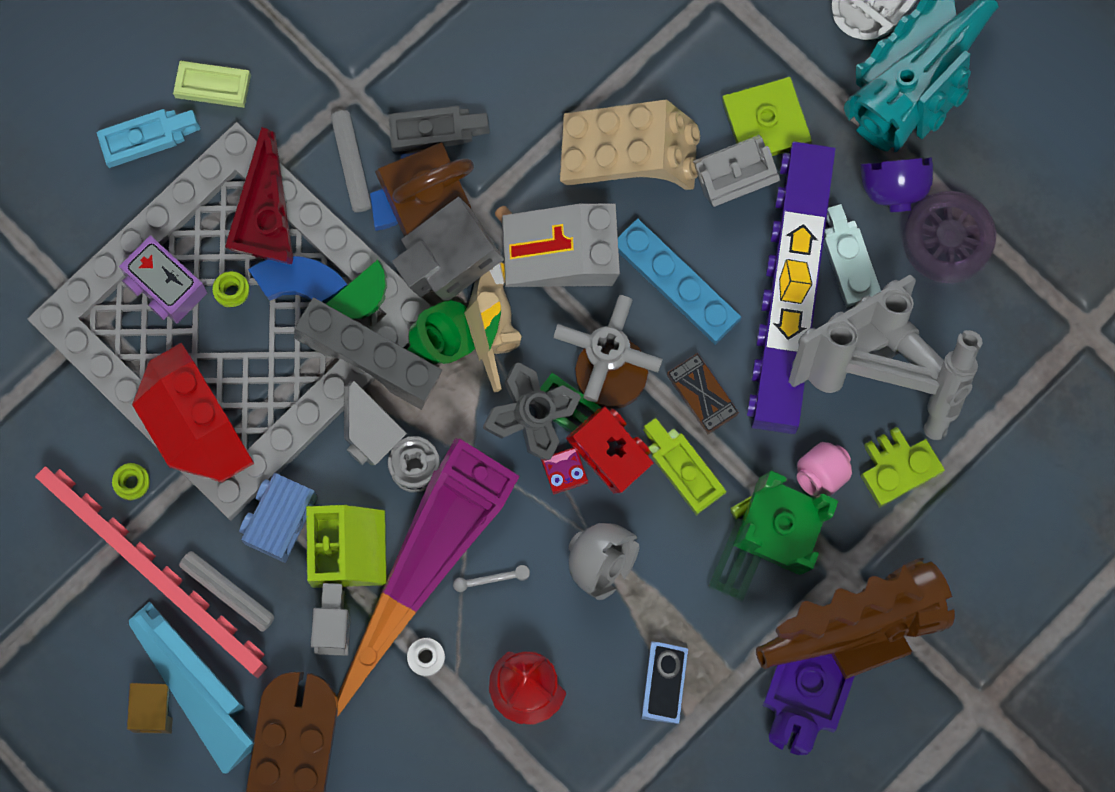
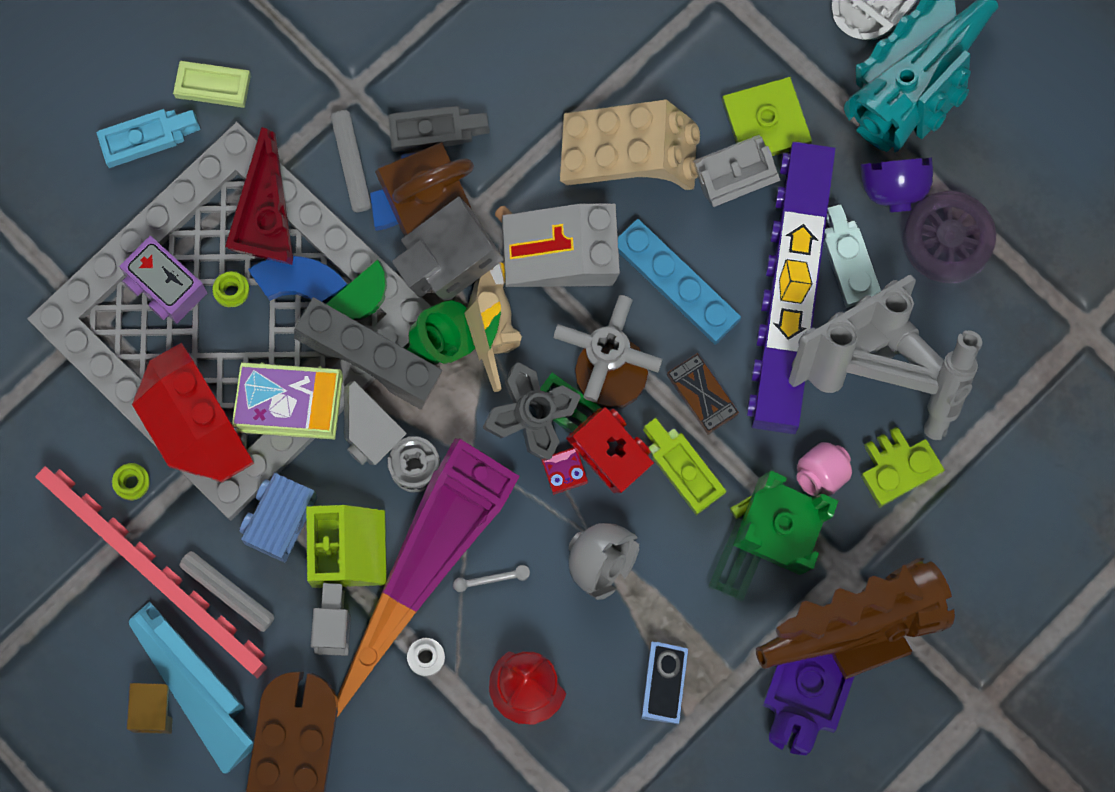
(288, 400): none -> piece

